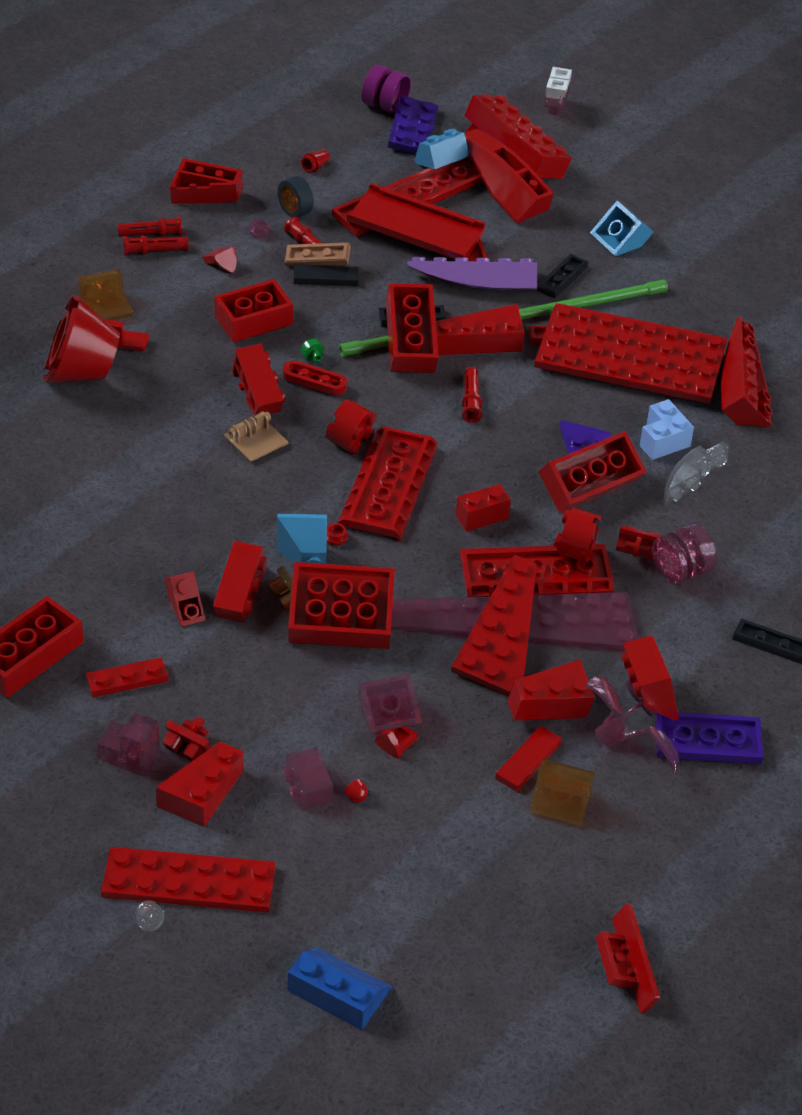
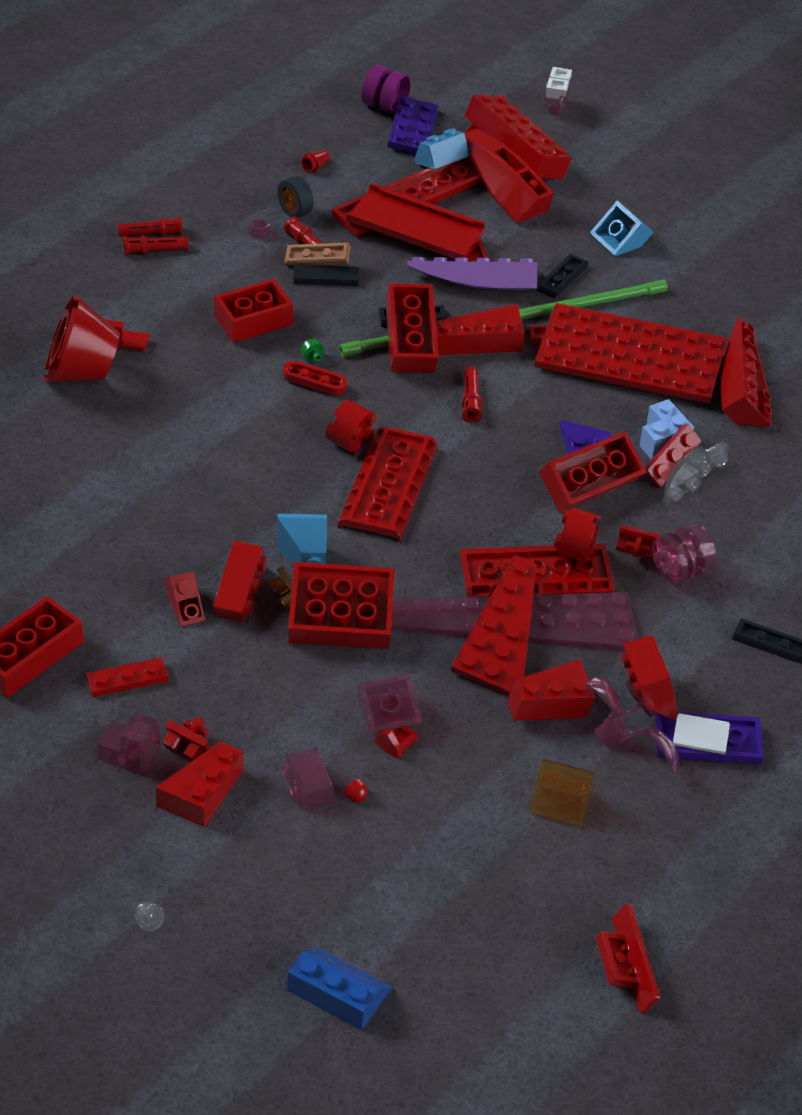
(105, 294): clear orange bracket -> none
(188, 879): red plate -> none
(205, 183): red wedge -> none
(223, 257): tile -> none
(255, 437): medium nougat hinge -> none
(258, 379): red wedge -> none
(336, 534): red plate -> none
(483, 507): red brick -> none
(528, 758): red tile -> none
(671, 453): none -> red plate
(701, 733): none -> white slope

